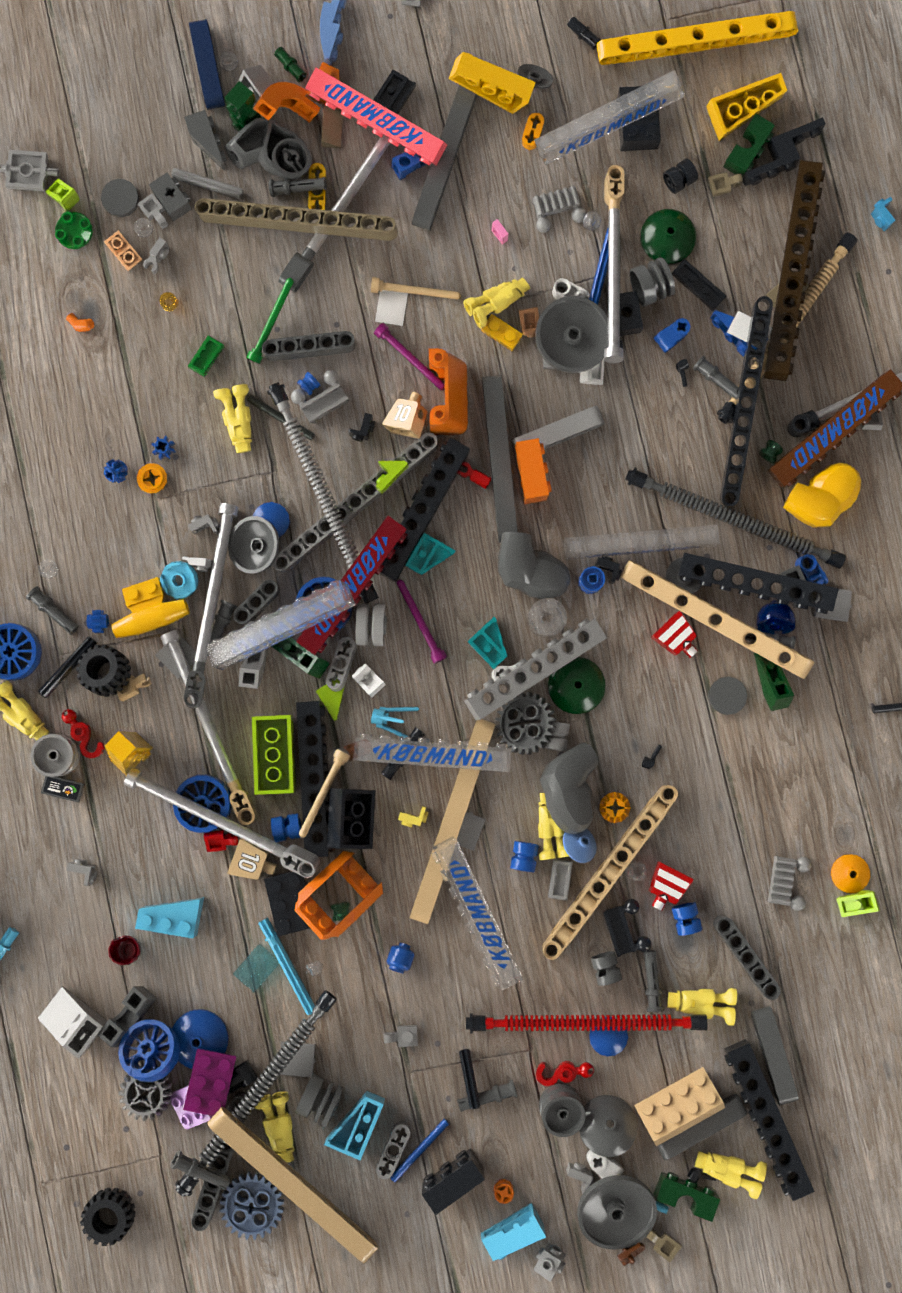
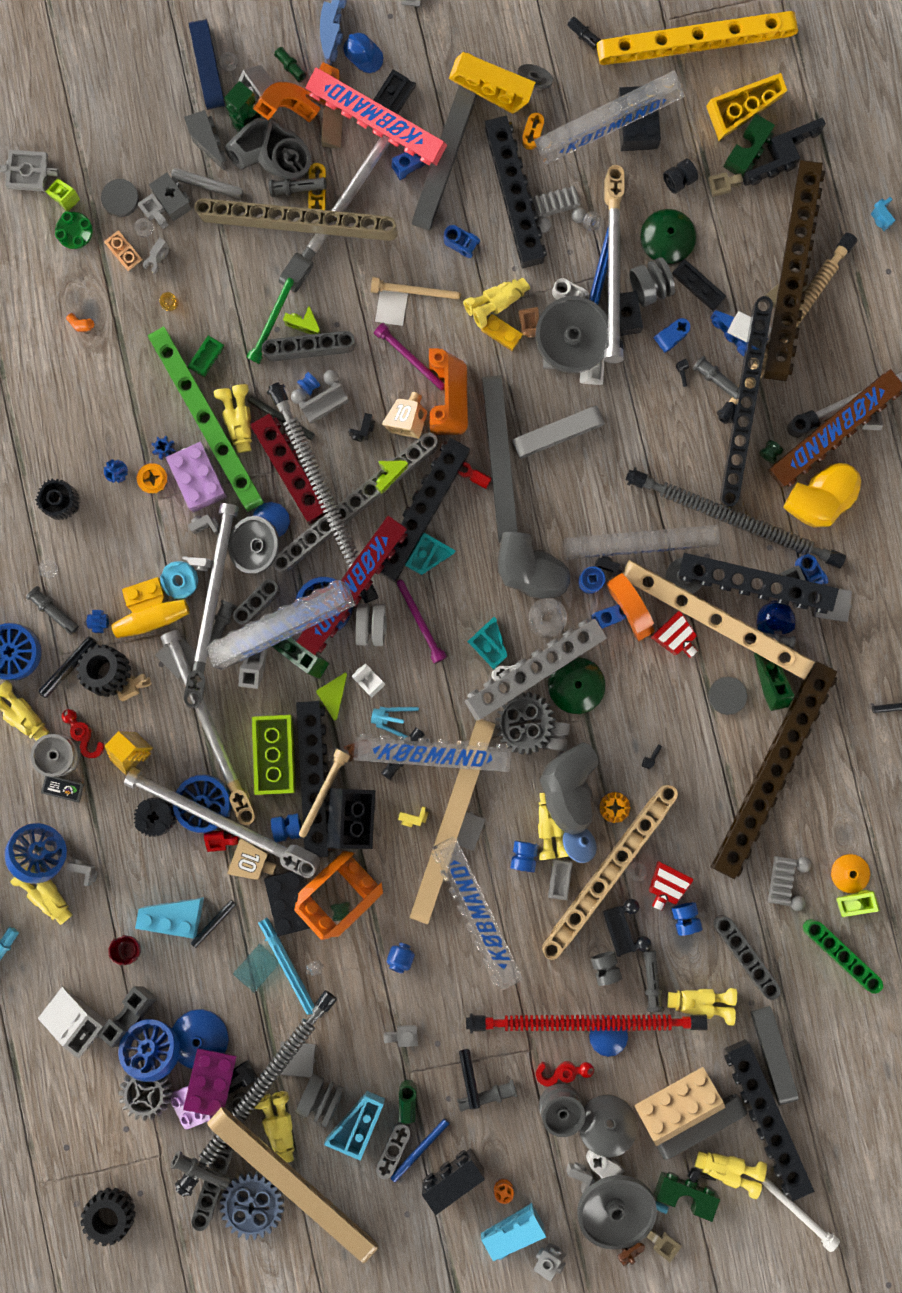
(46, 898): none -> light yellow piece
(48, 495): none -> black brick
(53, 838): none -> blue piece
(145, 822): none -> black brick
(196, 477): none -> lavender piece
(199, 408): none -> bright green beam
(213, 923): none -> black bar
(262, 429): none -> dark red brick
(306, 325): none -> lime slope
(345, 671): light grey beam -> none
(363, 53): none -> blue piece
(407, 1103): none -> dark green piece
(462, 241): none -> blue piece
(499, 231): bright pink tile -> none
(527, 255): none -> black brick
(532, 471): orange wedge -> none
(609, 616): none -> blue leg
(632, 606): none -> orange arch
(747, 809): none -> dark brown brick
(829, 1240): none -> white piece
(849, 962): none -> green beam

